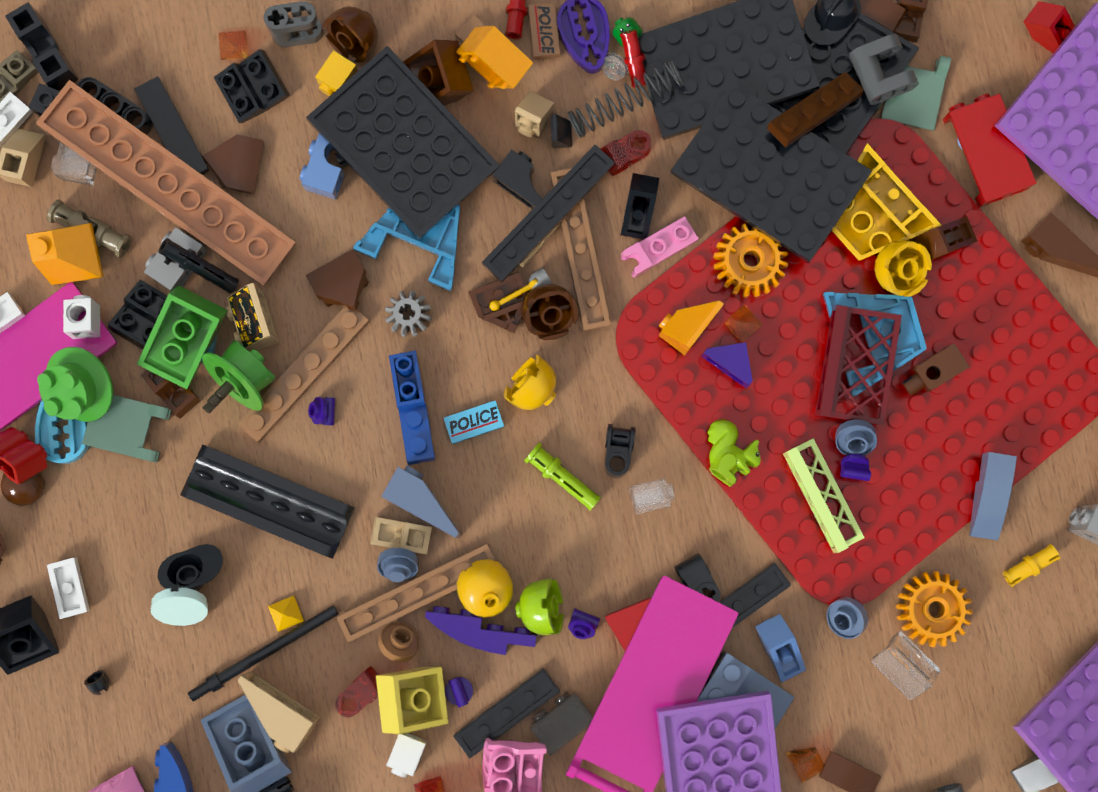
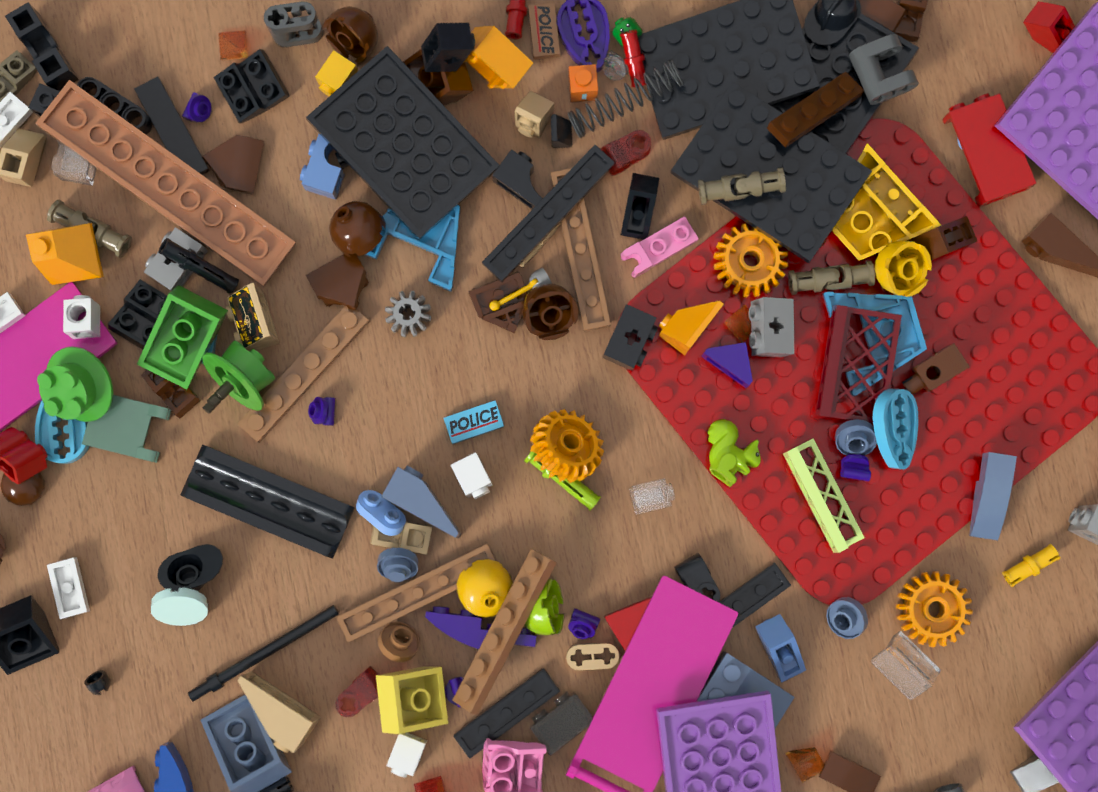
(198, 108): none -> dark purple plate
(286, 613): yellow slope -> none
(356, 228): none -> reddish brown cylinder
(378, 513): none -> light blue plate
(412, 407): blue slope -> none
(447, 47): none -> black brick
(472, 476): none -> white brick
(504, 632): none -> medium nougat plate
(532, 385): yellow cylinder -> none
(572, 462): none -> light orange gear
(583, 83): none -> orange brick
(592, 664): none -> tan beam
(618, 448): black piece -> none
(630, 322): none -> black brick
(743, 186): none -> dark tan piece
(772, 327): none -> light grey brick
(828, 277): none -> dark tan piece
(896, 426): none -> medium azure piece
(920, 105): sand green flag -> none

